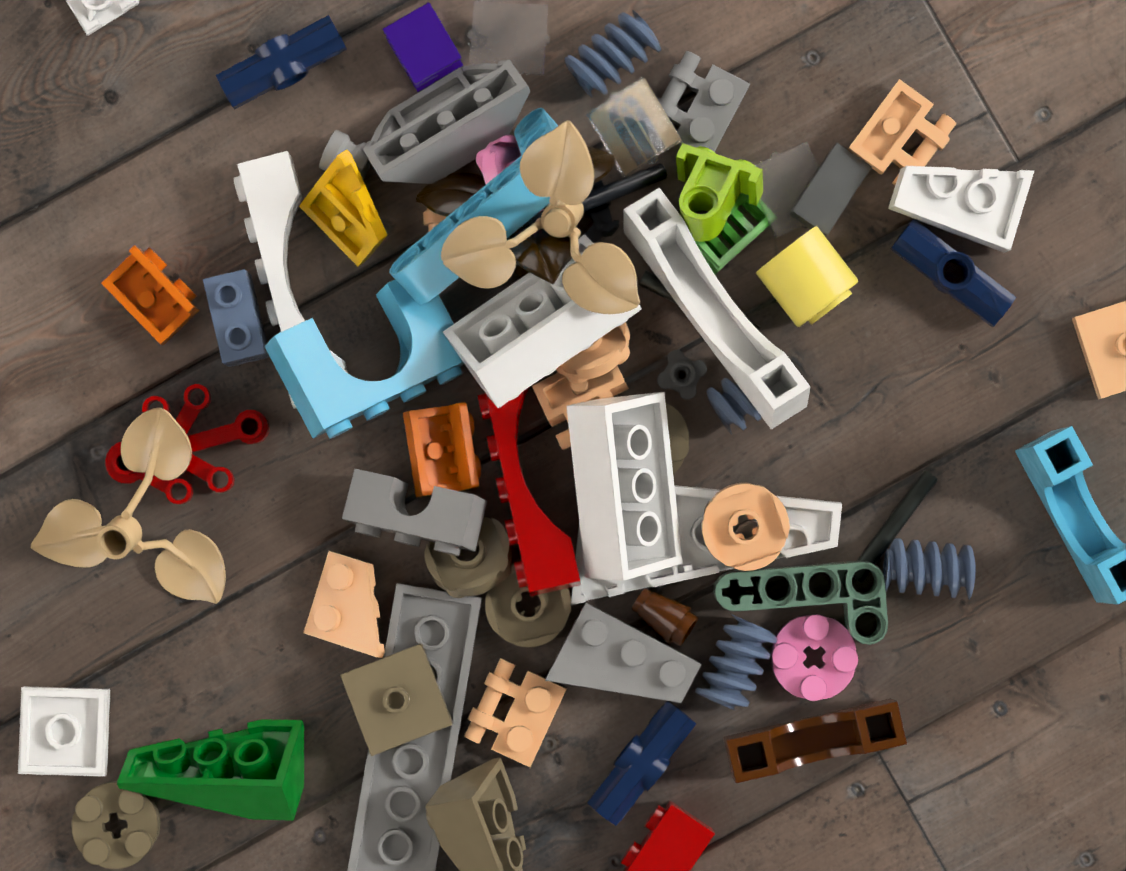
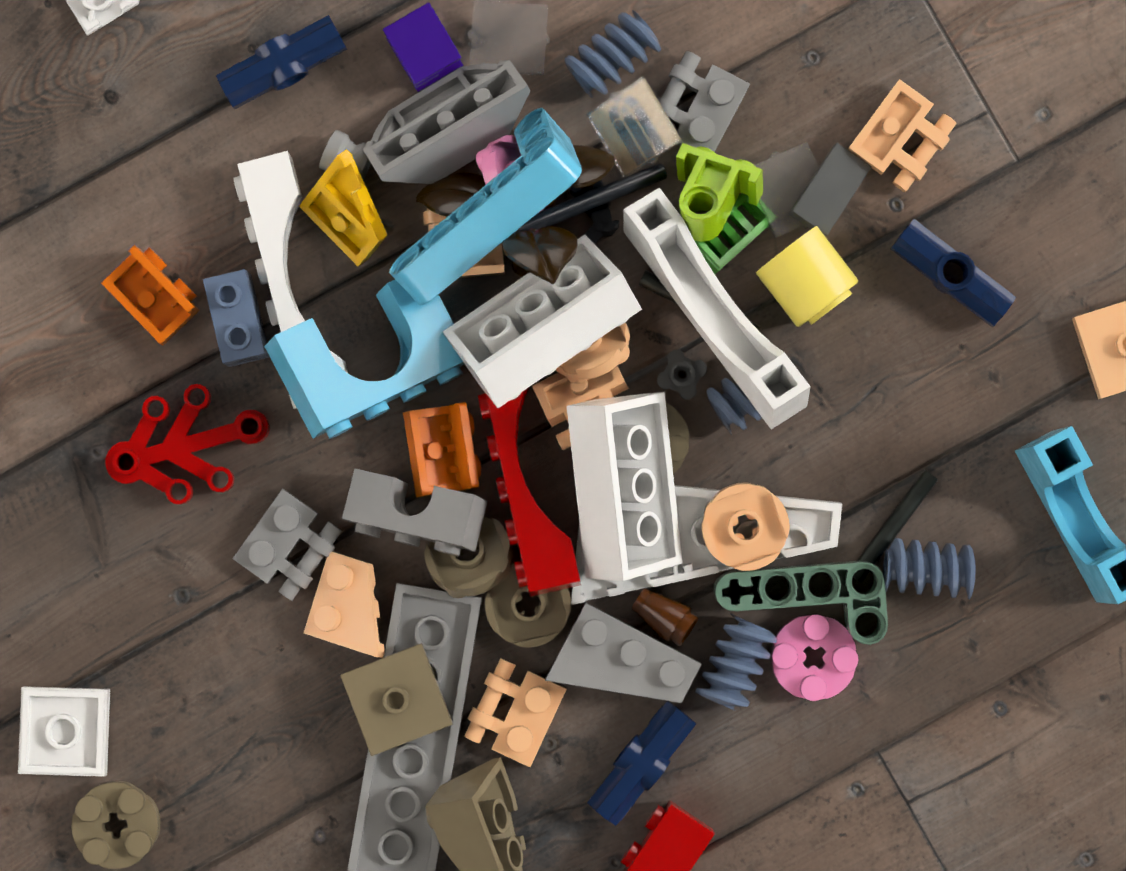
(75, 533): tan plant -> none
(237, 773): green wedge -> none
(277, 536): none -> light grey plate
(561, 169): tan plant -> none
(814, 738): reddish brown arch -> none
(968, 203): white wing -> none

